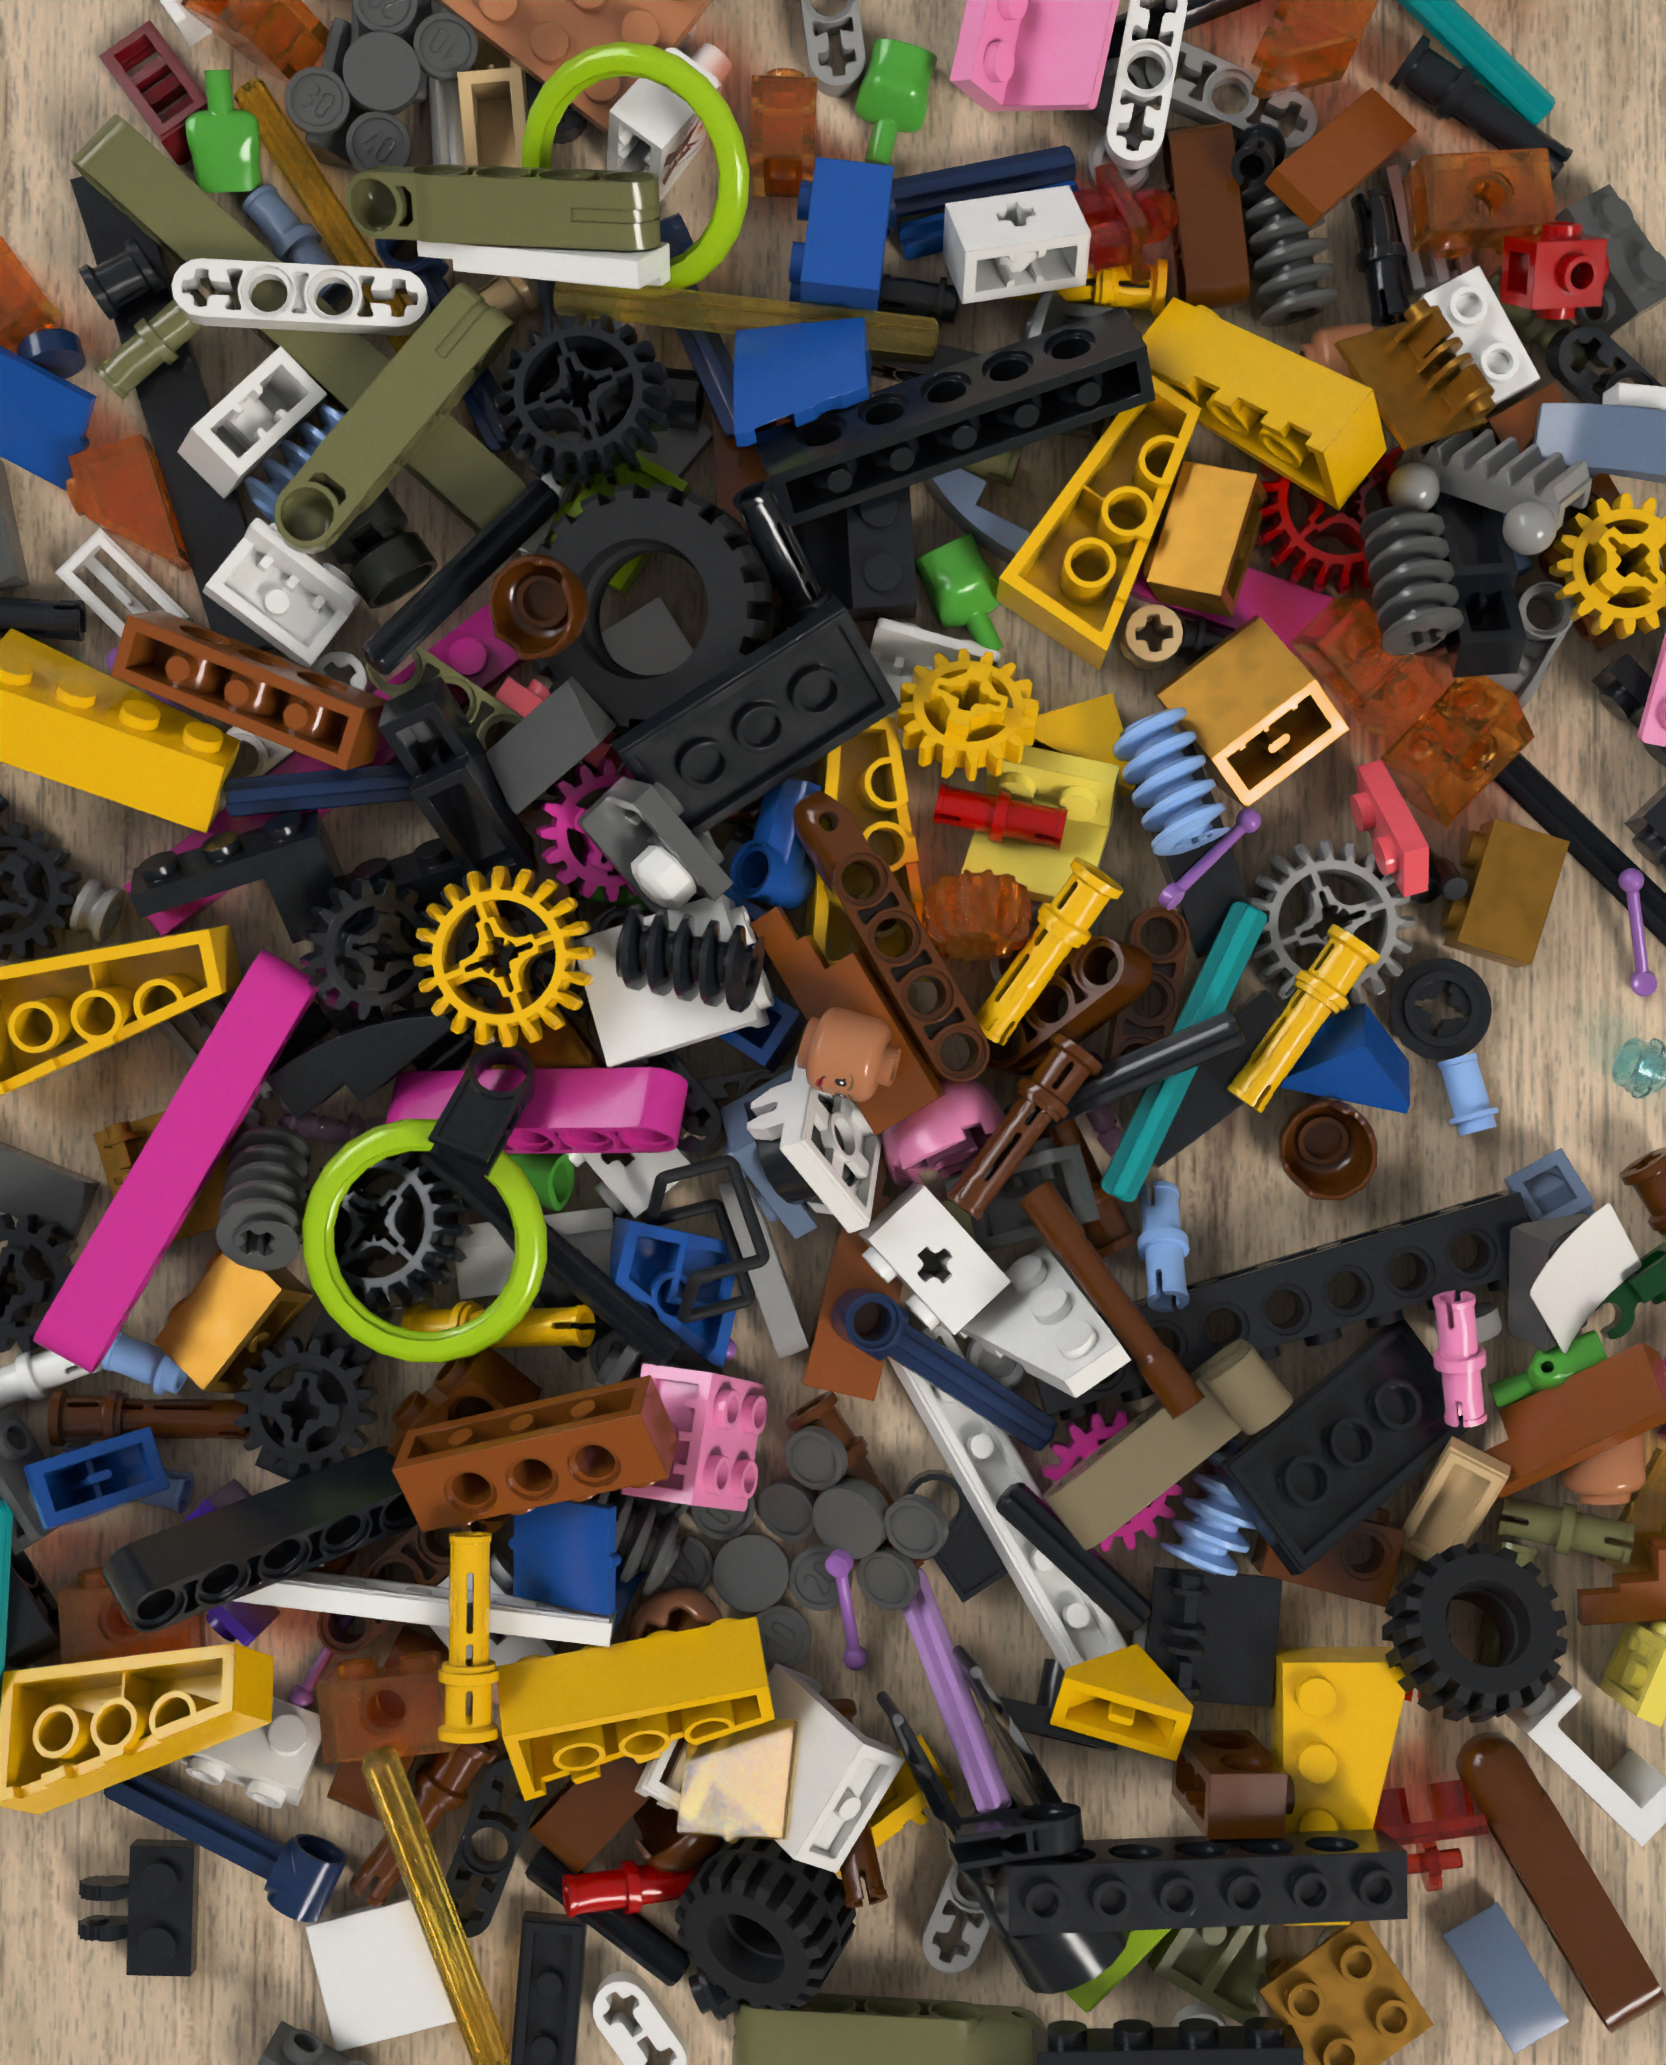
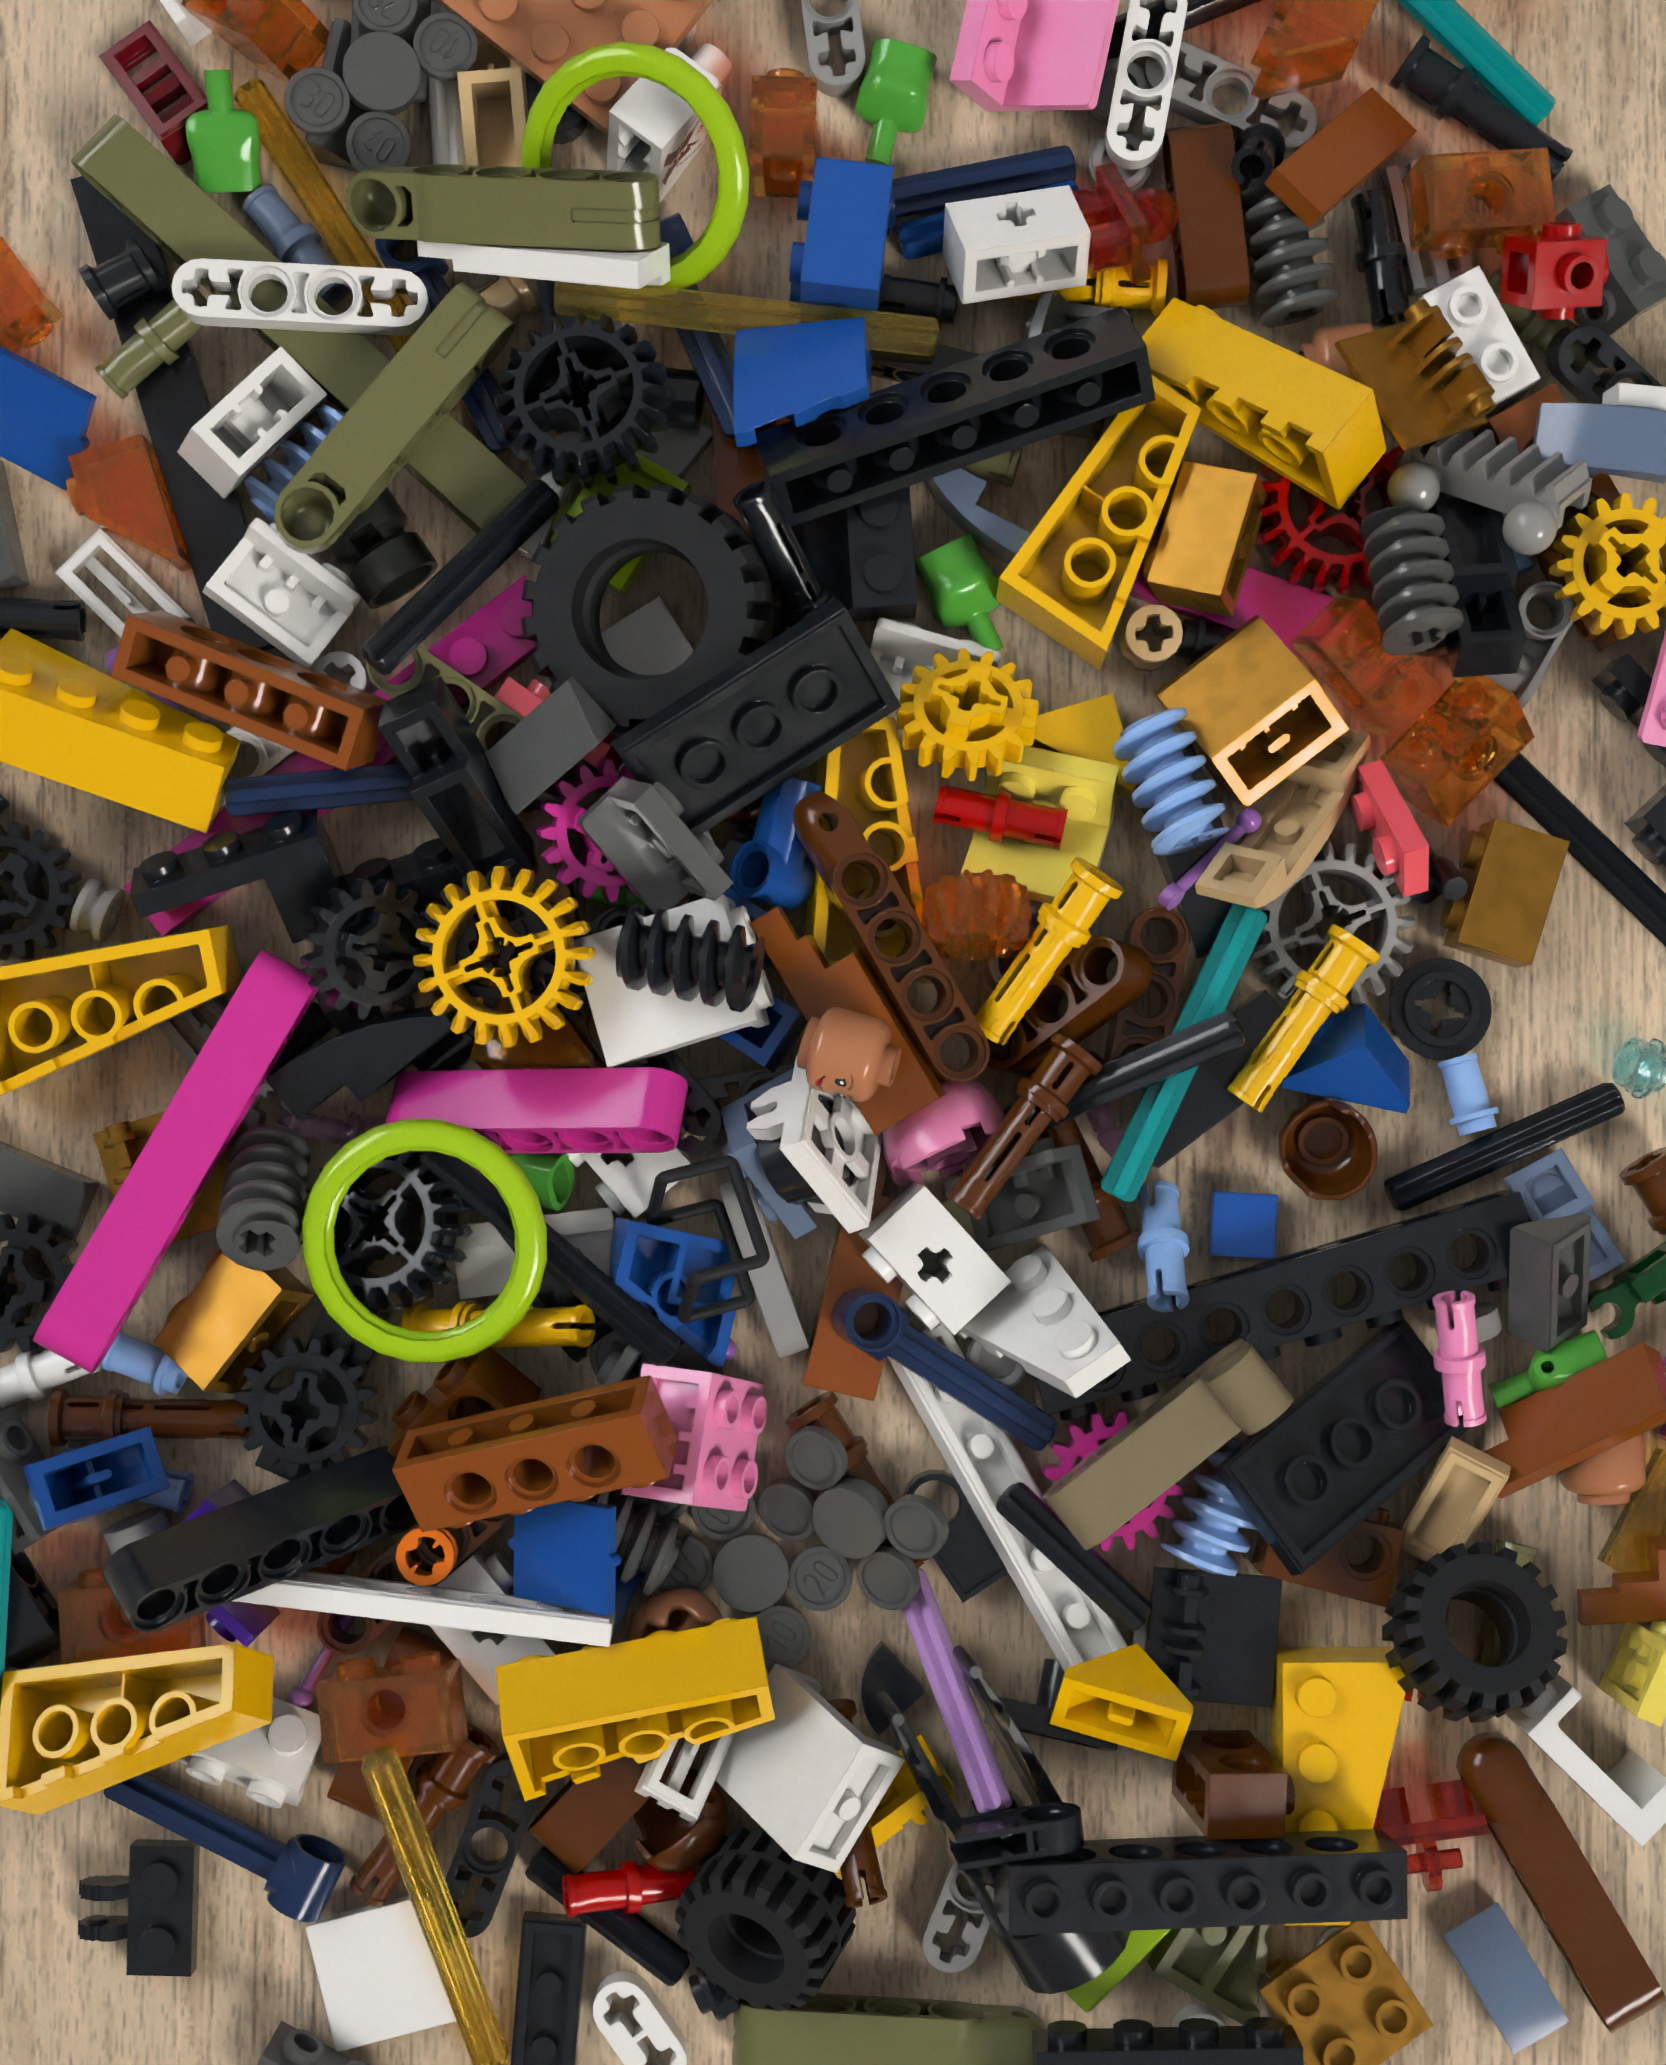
(55, 351): dark blue tile -> none
(136, 1527): none -> light grey tile
(441, 1567): none -> orange bush
(460, 1674): yellow pin -> none
(482, 1120): black piece -> none
(538, 606): reddish brown hair -> none
(663, 878): white tile -> none
(739, 1783): clear yellow piece -> none
(839, 1565): medium lavender hinge -> none
(887, 1674): none -> black tile
(1154, 1360): reddish brown piece -> none
(1242, 1224): none -> blue tile
(1290, 828): none -> tan slope
(1504, 1146): none -> black axle
(1566, 1529): olive pin -> none
(1583, 1274): white sticker -> none
(1642, 980): medium lavender hinge -> none

